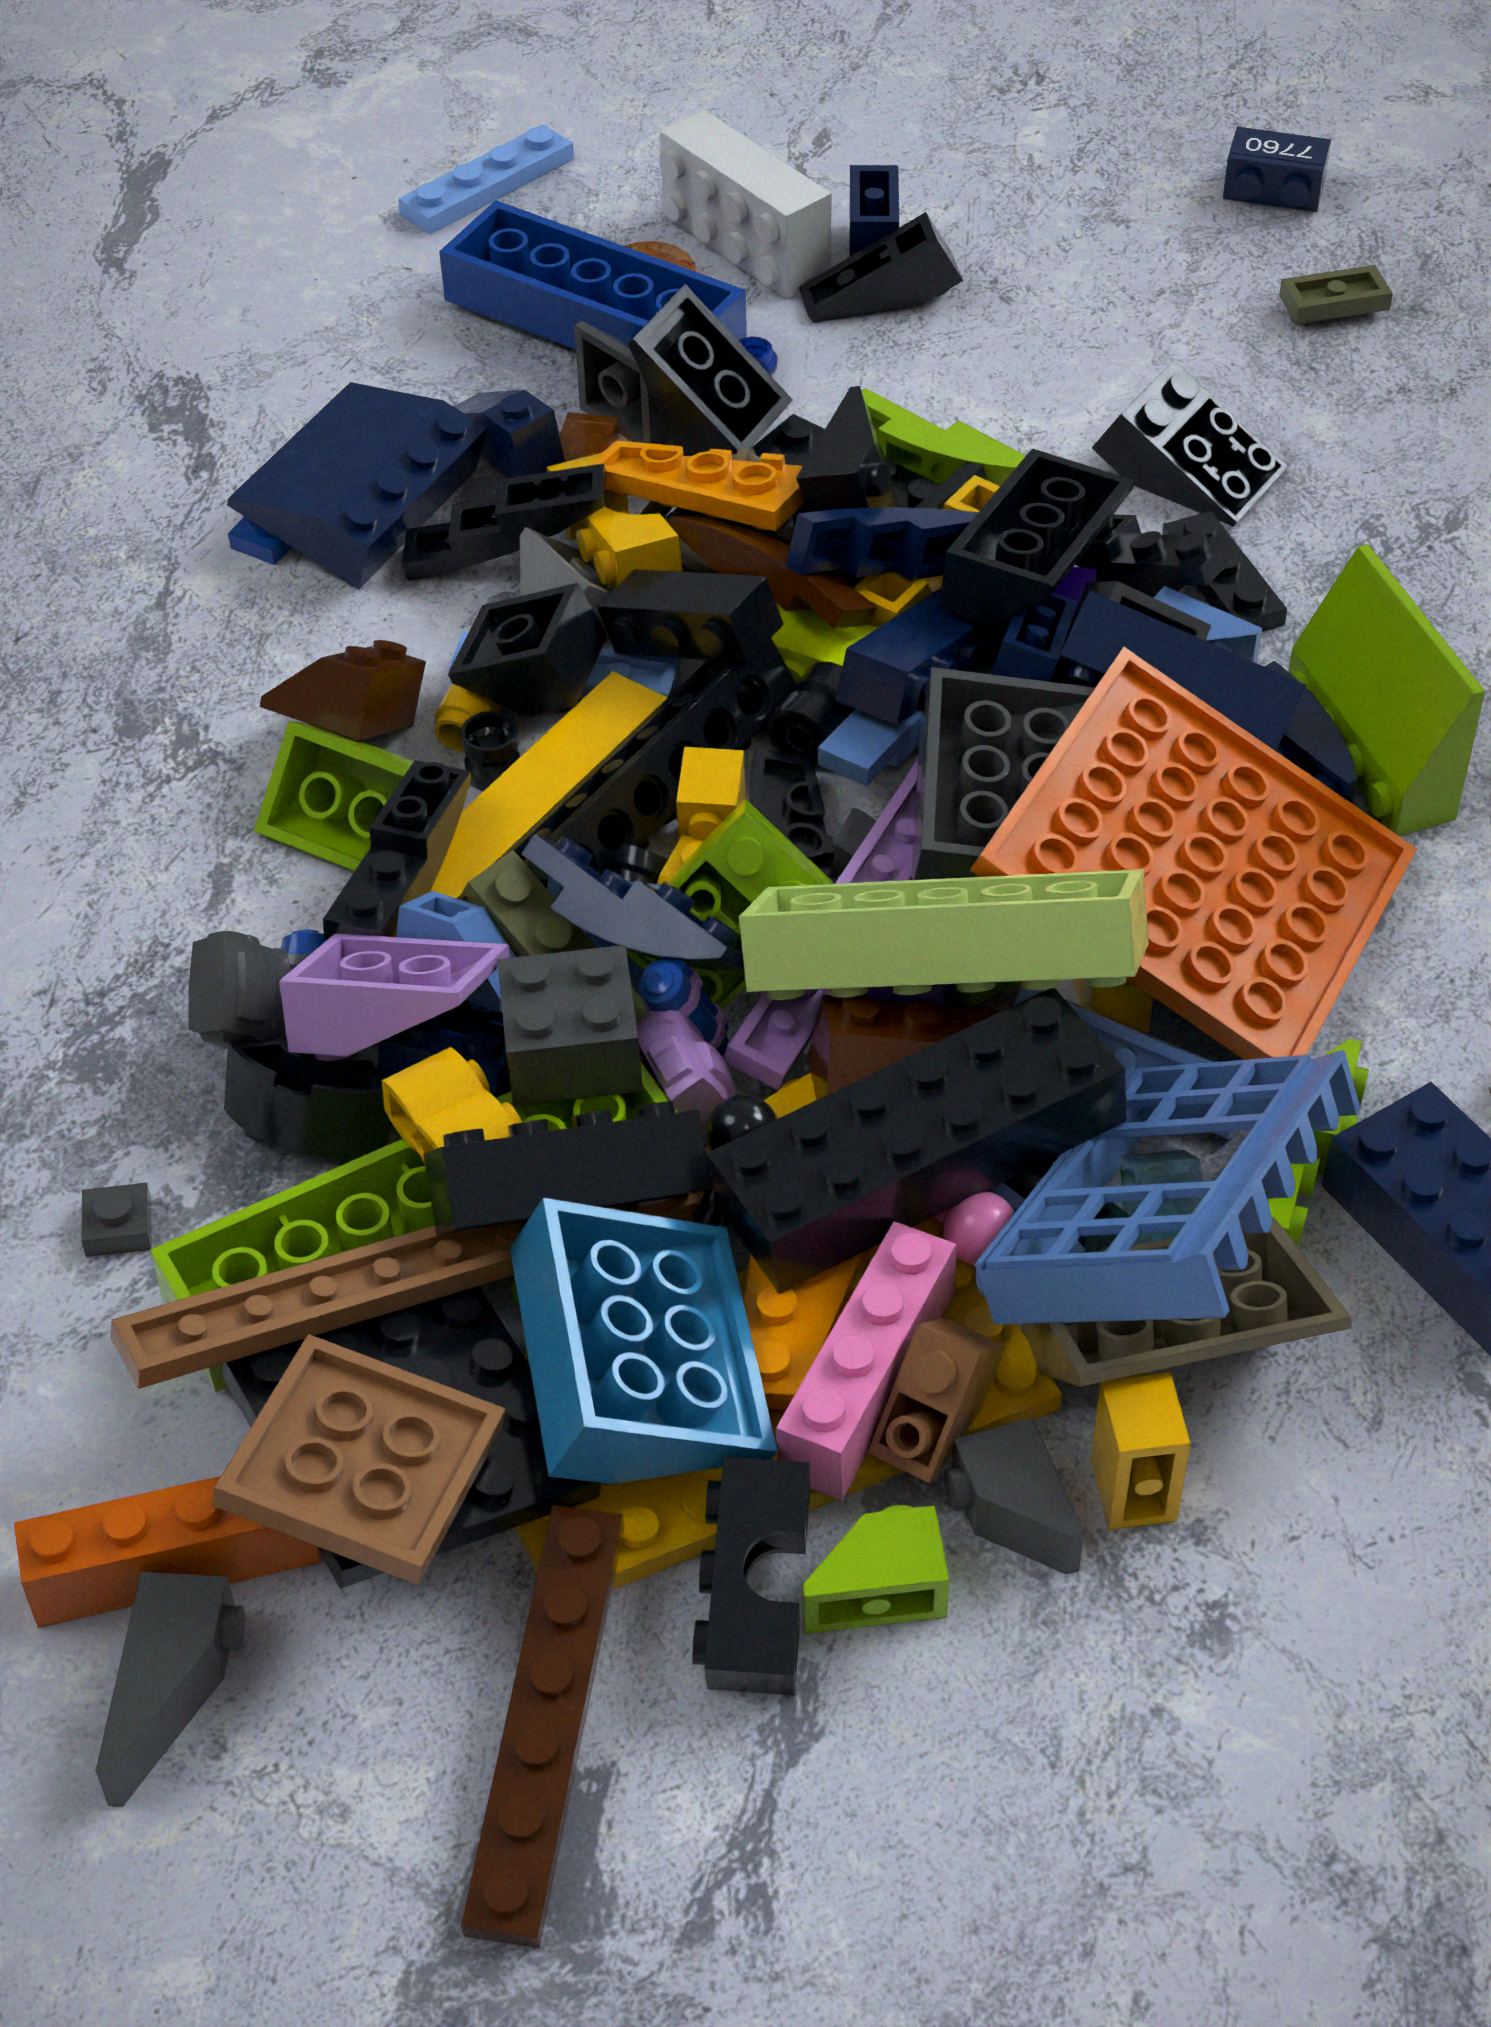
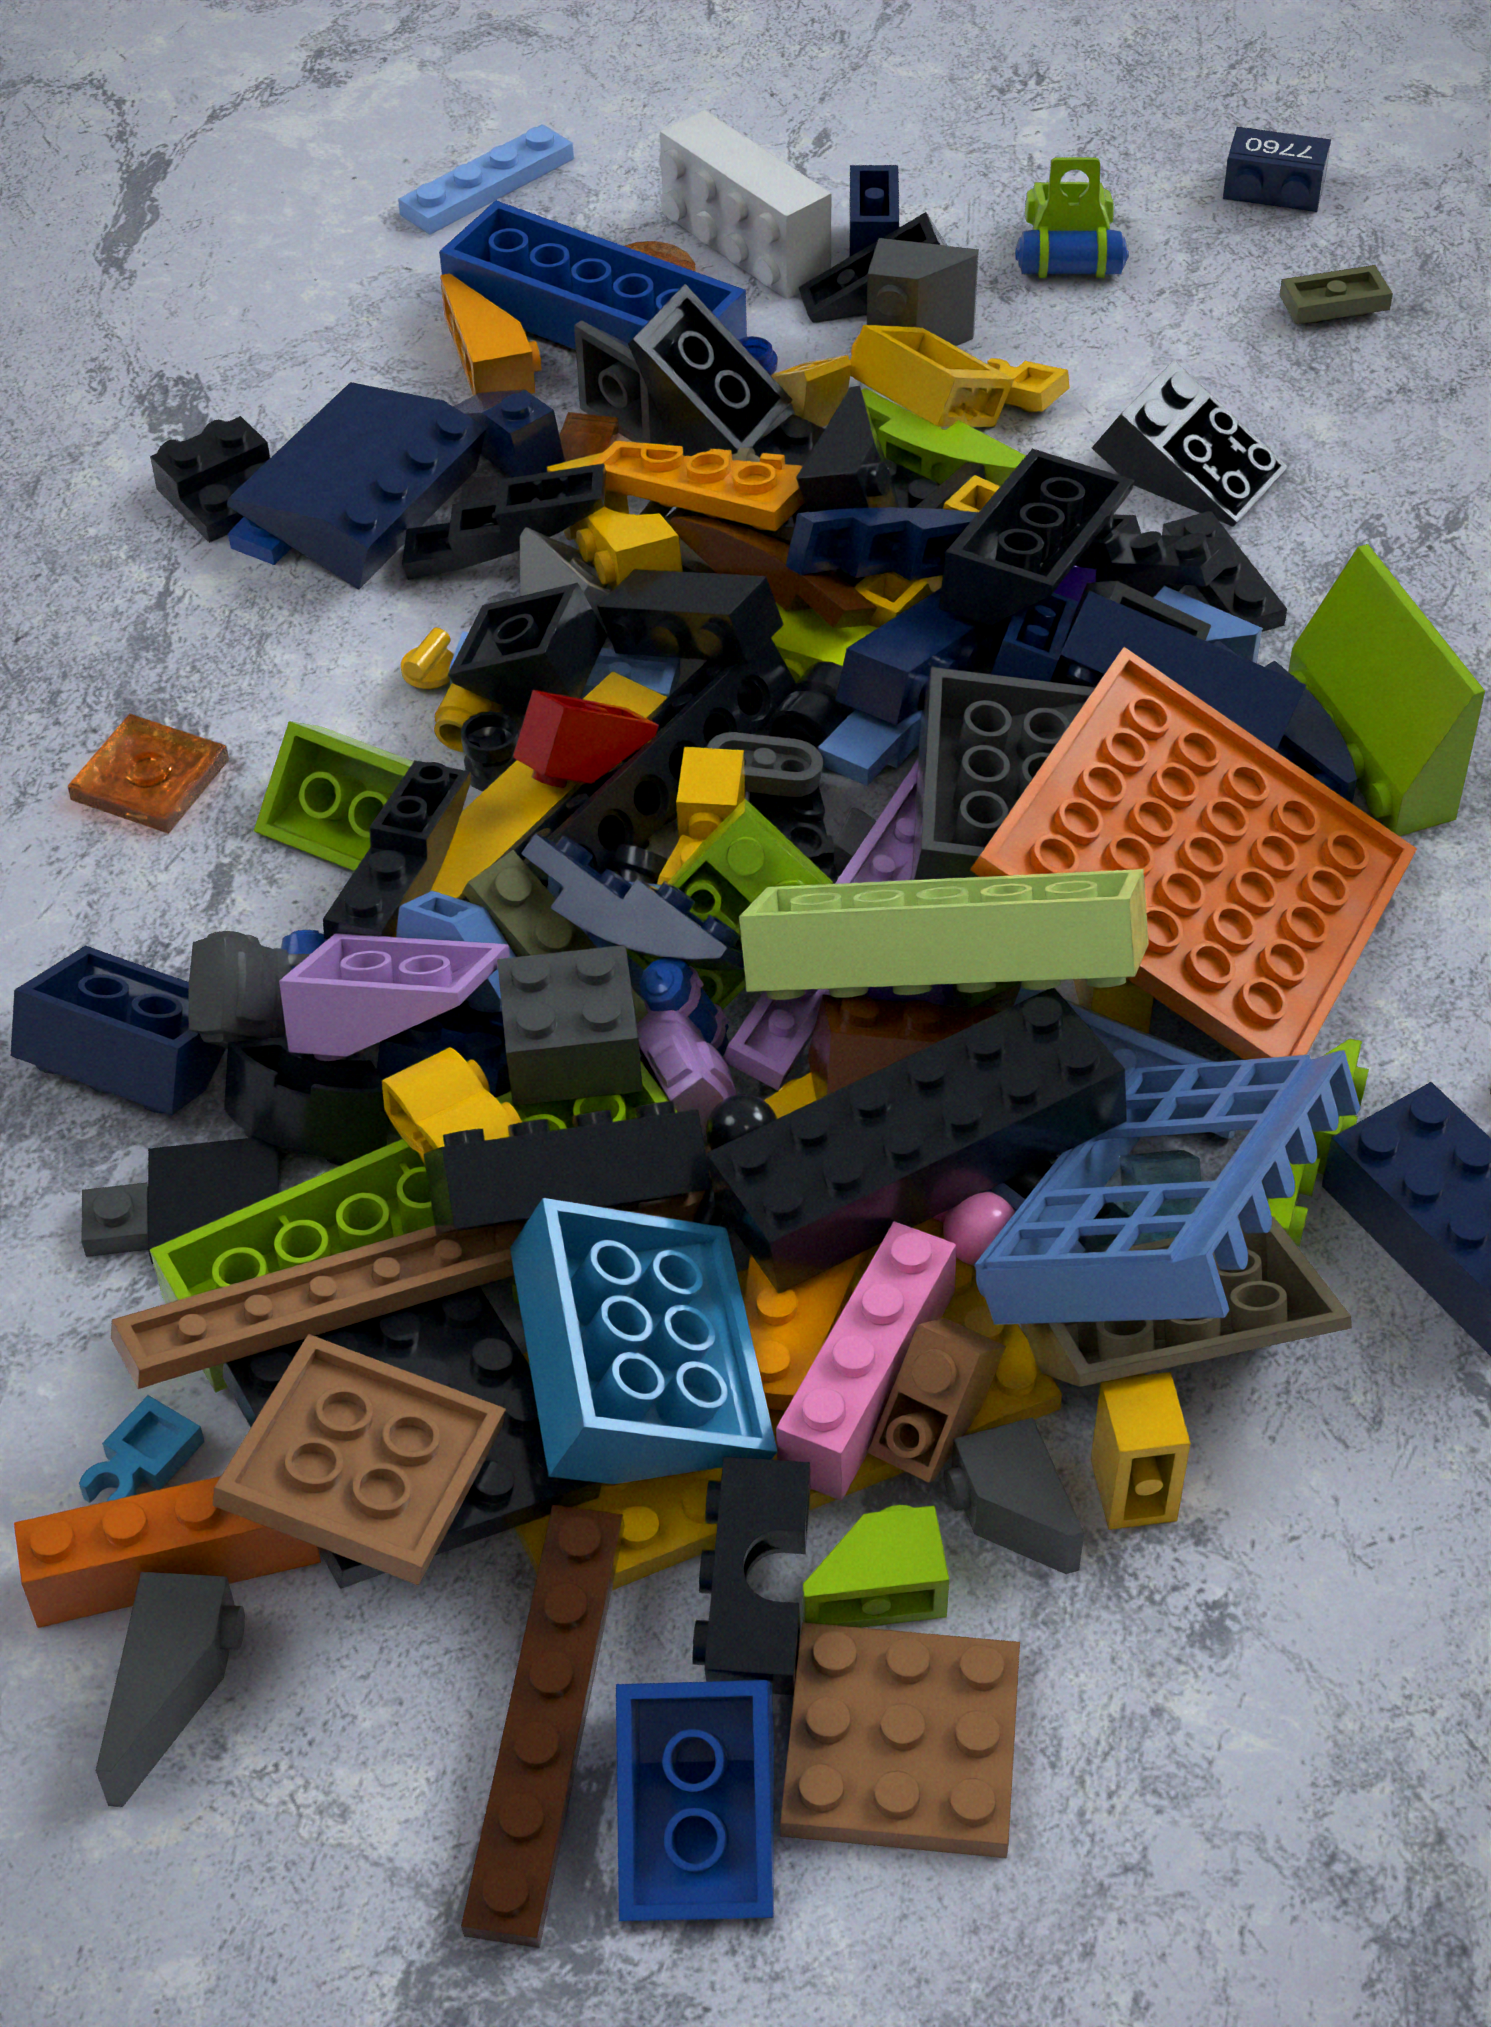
(114, 1030): none -> dark blue slope
(143, 1448): none -> dark azure plate
(148, 773): none -> clear orange tile
(206, 1182): none -> black tile
(207, 470): none -> black plate
(353, 691): reddish brown slope -> none
(428, 663): none -> yellow plate
(488, 341): none -> light orange slope
(577, 738): none -> red slope
(695, 1800): none -> blue slope
(775, 763): none -> dark grey plate
(816, 387): none -> yellow slope
(902, 1740): none -> medium nougat plate
(924, 288): none -> dark grey slope
(929, 376): none -> yellow window
(1034, 384): none -> yellow plate
(1071, 225): none -> lime piece

